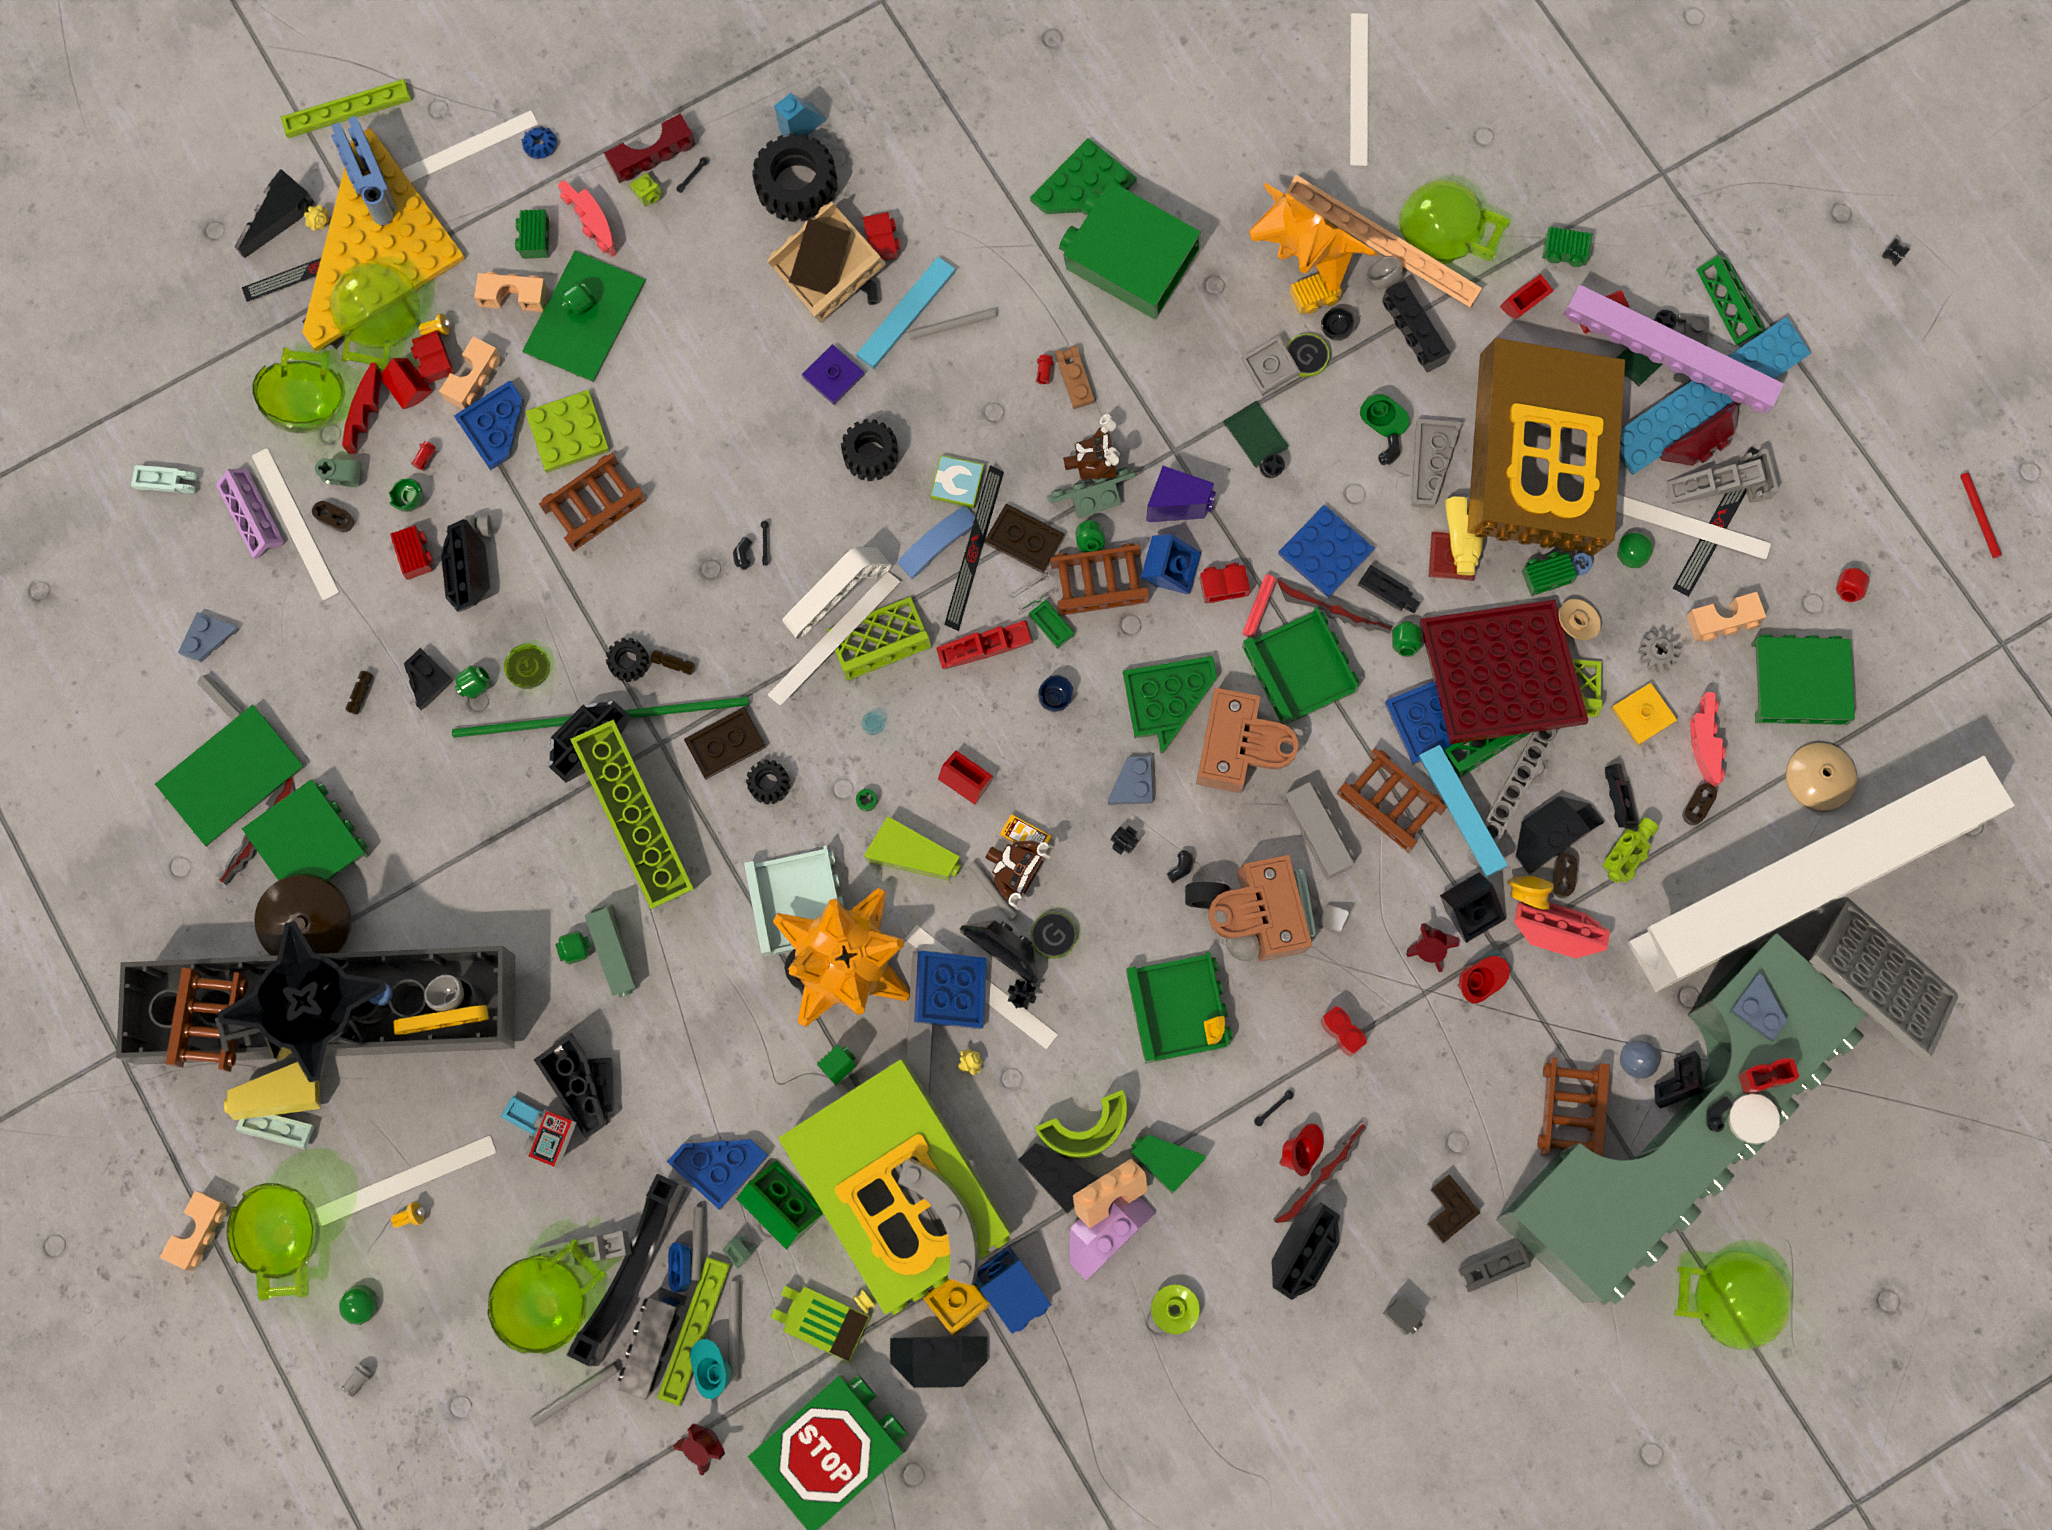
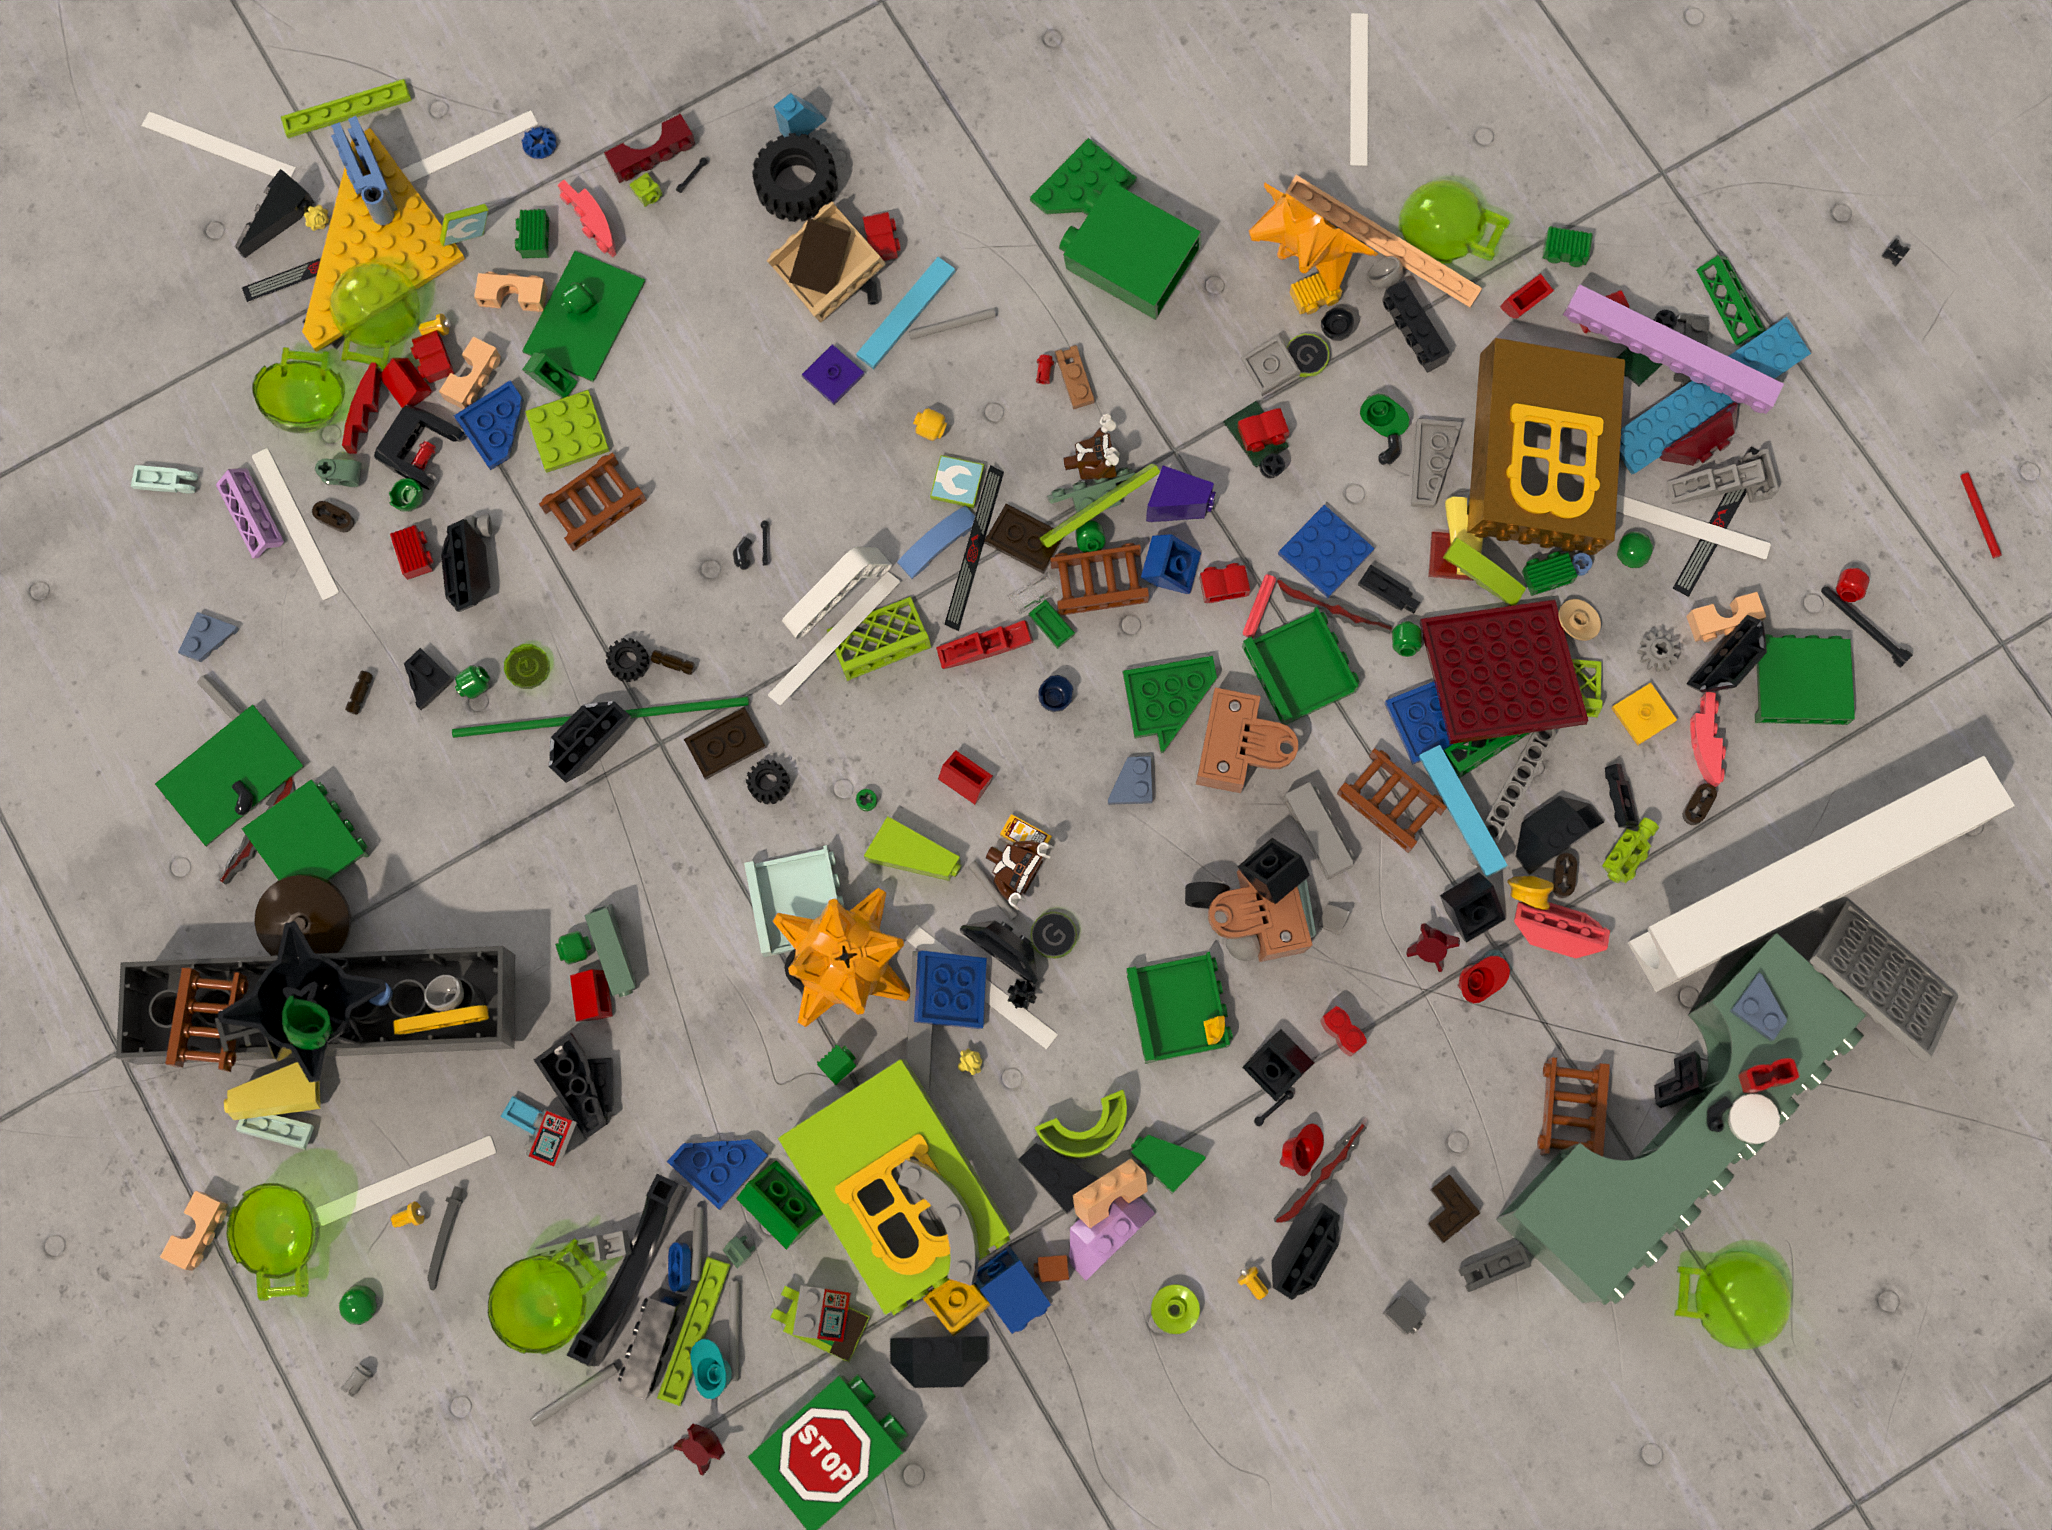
(215, 145): none -> white sticker
(245, 798): none -> black arm
(306, 1023): none -> green helmet
(403, 435): none -> black connector
(453, 1202): none -> dark grey sword
(463, 224): none -> tile
(549, 374): none -> green slope
(591, 995): none -> red brick
(632, 814): lime brick -> none
(821, 1313): none -> light grey slope
(864, 434): black tyre -> none
(864, 1301): light yellow bush -> none
(872, 723): clear light blue plate -> none
(930, 424): none -> yellow head
(1051, 1269): none -> dark orange brick
(1099, 505): none -> lime tile
(1124, 840): black gear -> none
(1184, 866): black arm -> none
(1251, 1280): none -> yellow piece
(1263, 430): none -> red brick
(1274, 870): none -> black slope
(1278, 1065): none -> black slope
(1484, 572): none -> lime slope
(1639, 1059): sand blue piece -> none
(1732, 658): none -> black wedge
(1811, 786): tan dish -> none
(1899, 655): none -> black piece

